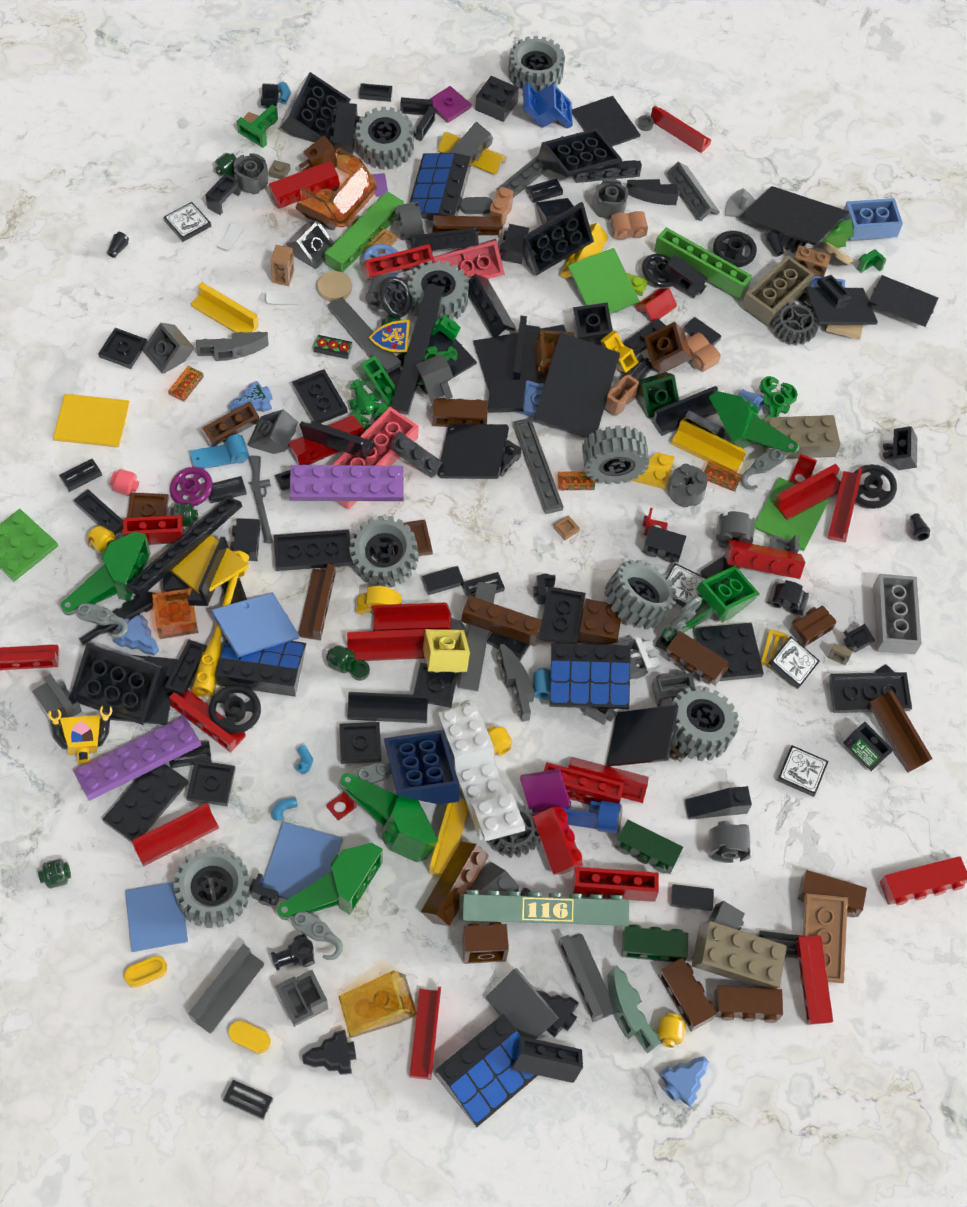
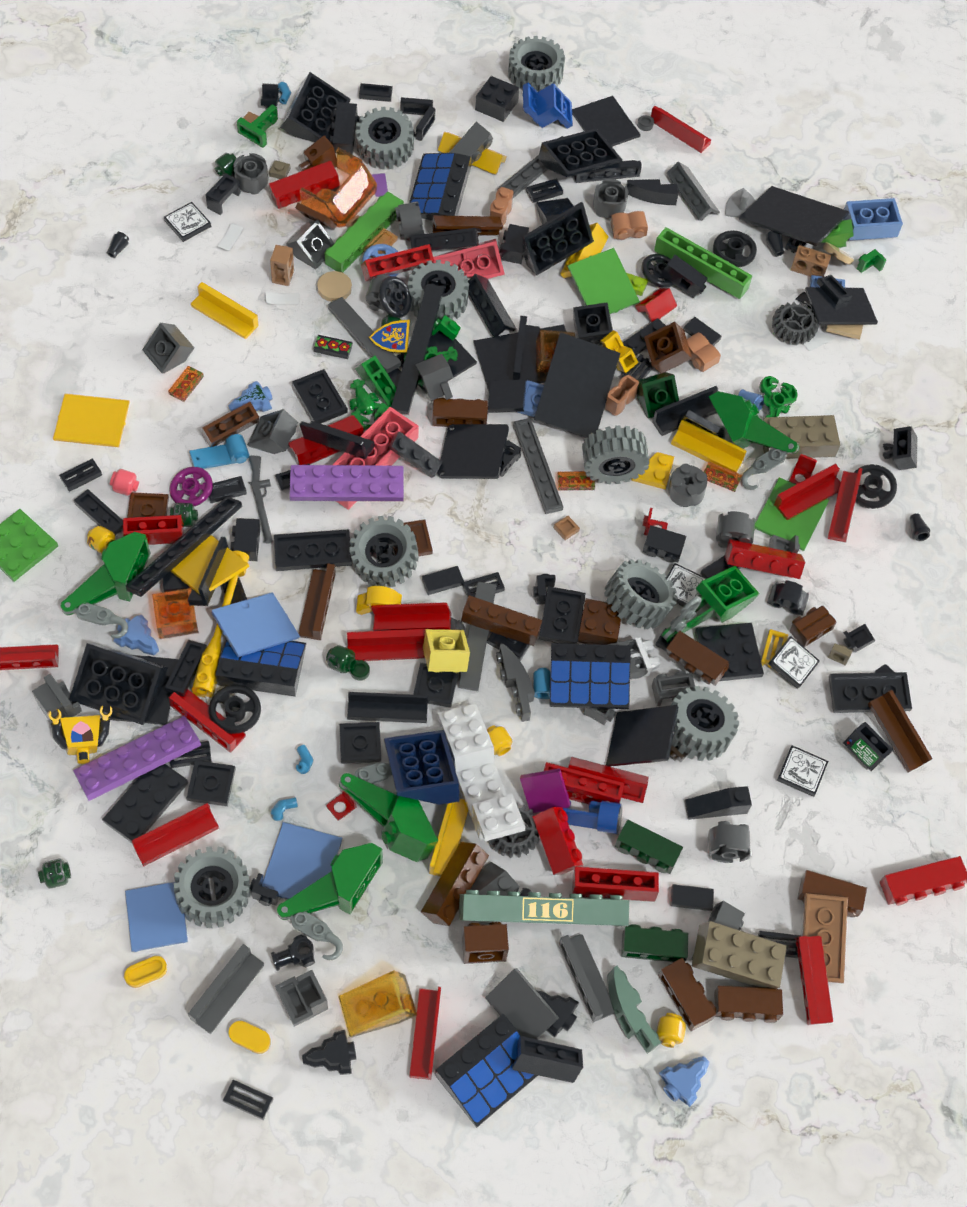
(122, 348): black tile -> none
(129, 610): black sword -> none
(239, 346): dark grey slope -> none
(450, 104): magenta plate -> none
(476, 205): dark grey tile -> none
(777, 288): dark tan brick -> none
(897, 614): light grey brick -> none
(903, 300): black piece -> none

